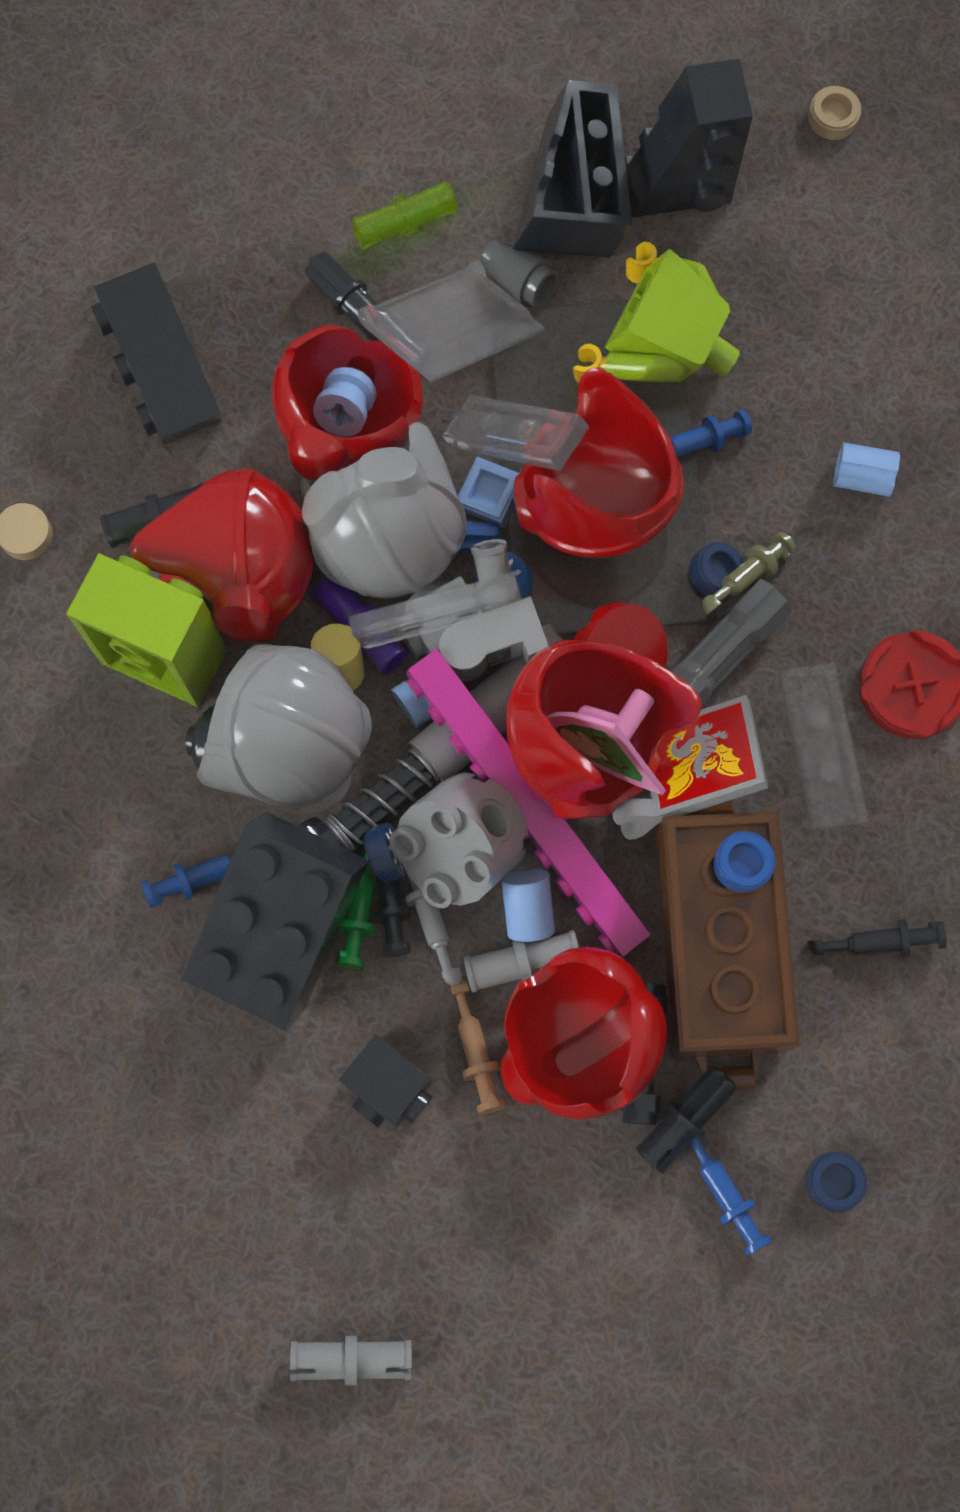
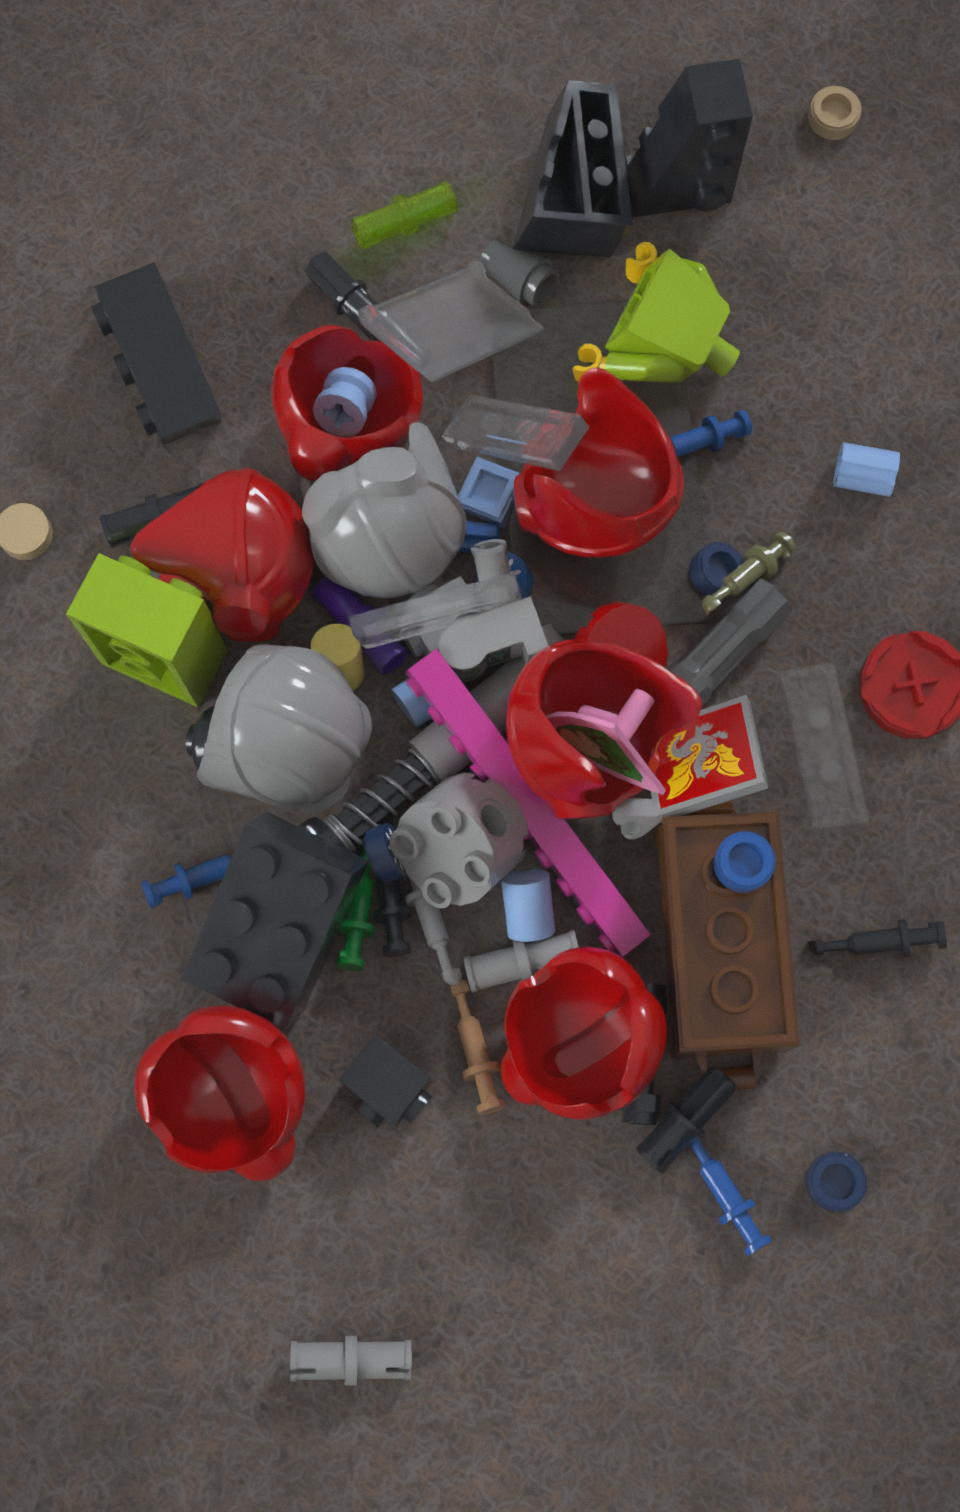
(223, 1093): none -> red piece

